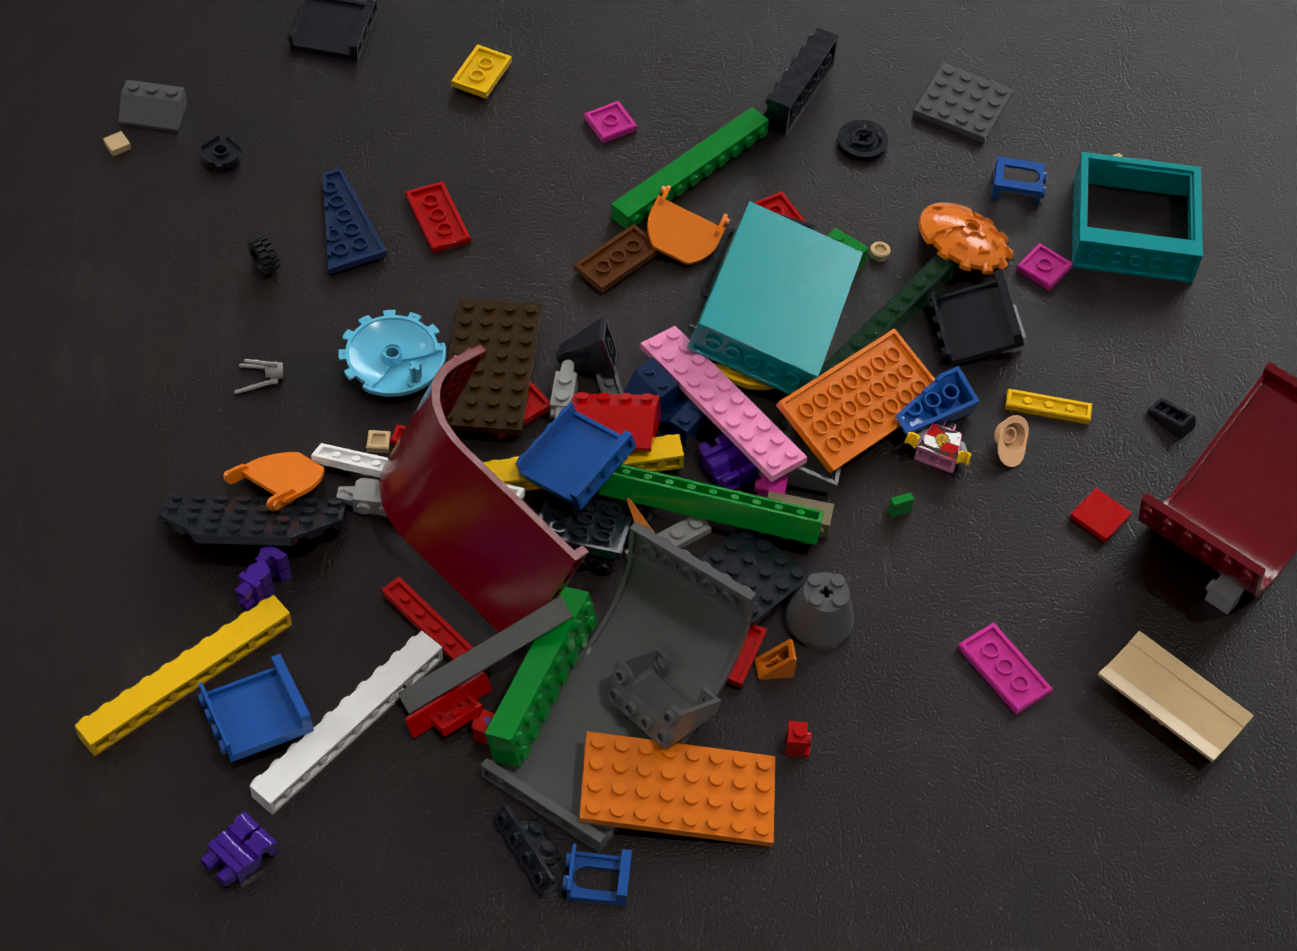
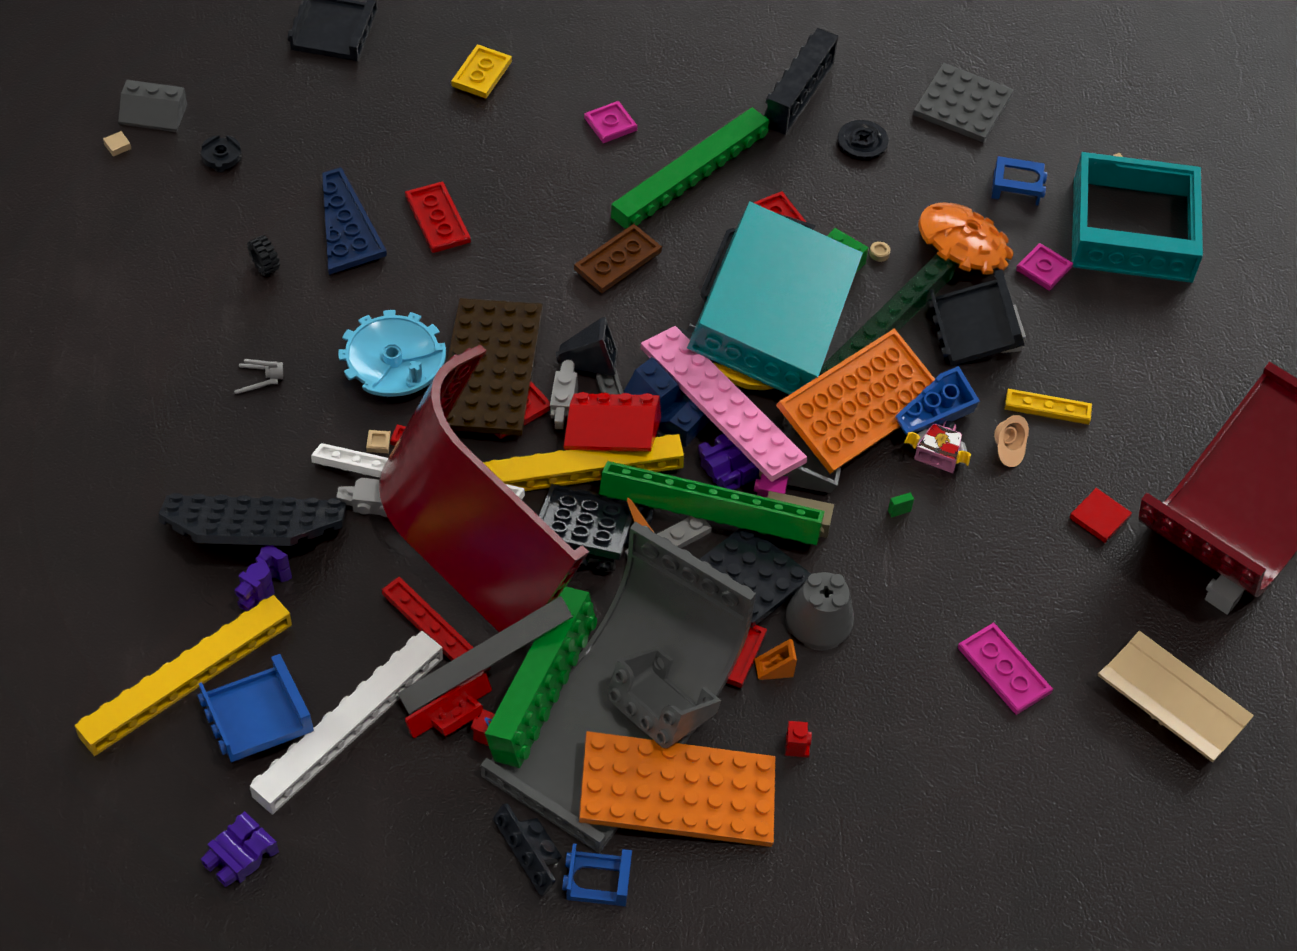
(282, 474): orange piece -> none
(574, 456): blue panel -> none
(681, 232): orange piece -> none
(1182, 426): black slope -> none

